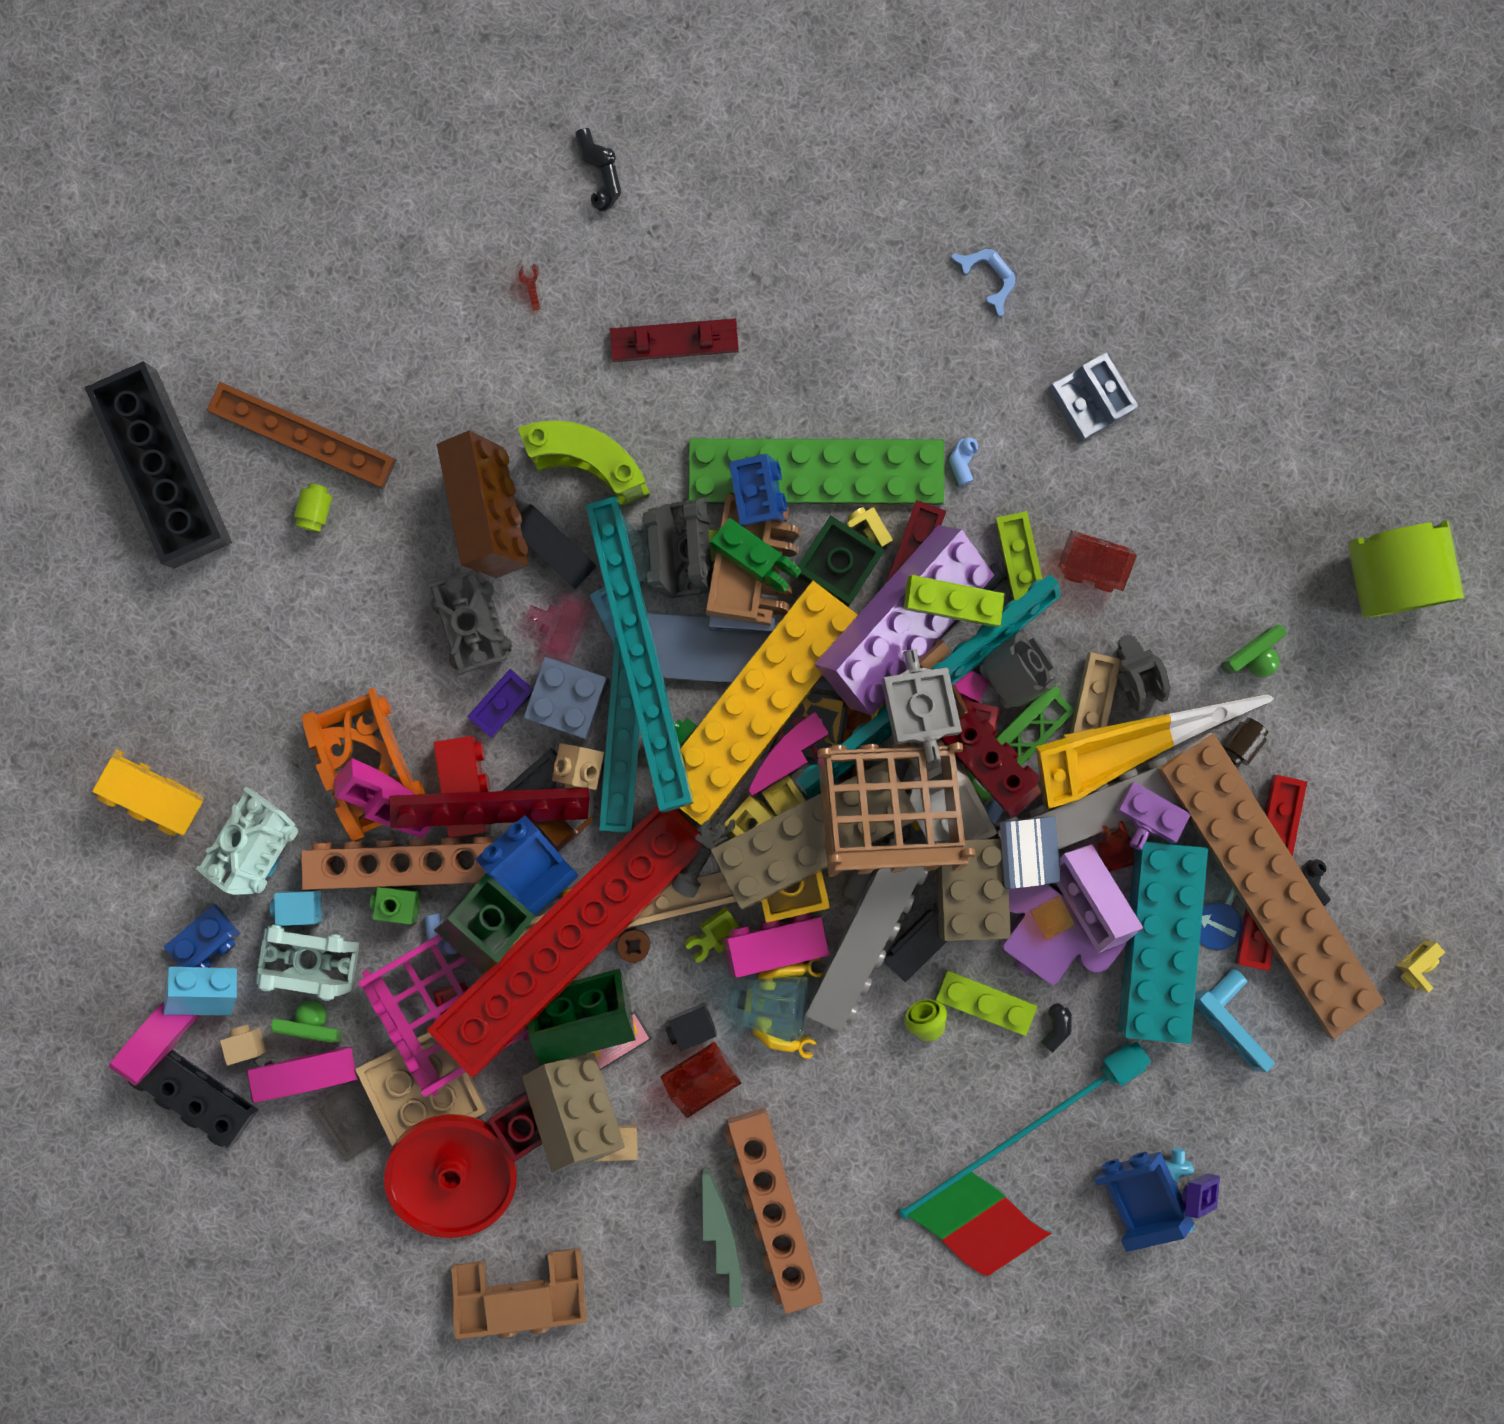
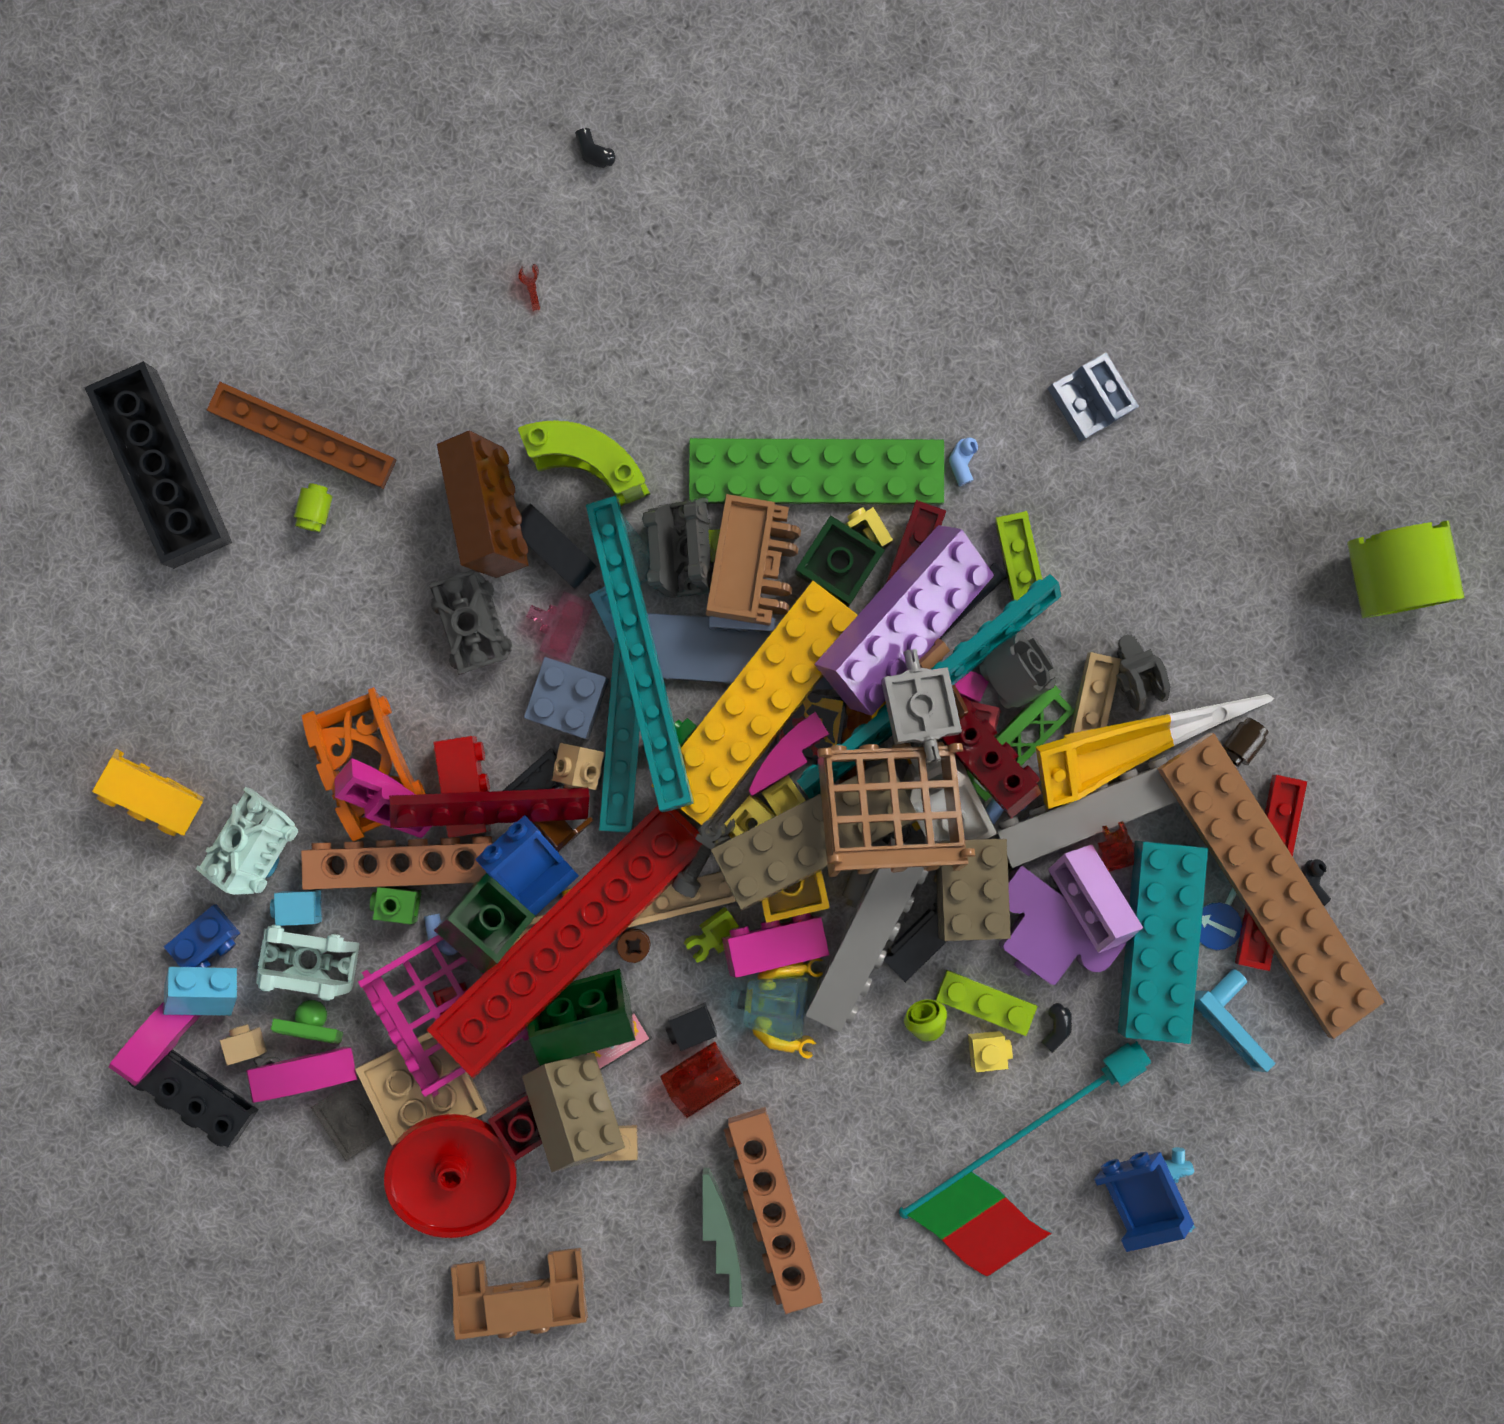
(501, 703): dark purple plate -> none
(609, 192): black arm -> none
(674, 340): dark red hinge -> none
(753, 555): green hinge -> none
(758, 490): blue bracket -> none
(953, 601): lime plate -> none
(989, 1051): none -> light yellow brick
(999, 266): light blue helmet -> none
(1030, 852): slope -> none
(1052, 917): clear yellow plate -> none
(1096, 561): clear red brick -> none
(1151, 815): medium lavender plate -> none
(1201, 1195): dark purple plate -> none
(1257, 654): bright green tile -> none
(1420, 960): light yellow bracket -> none

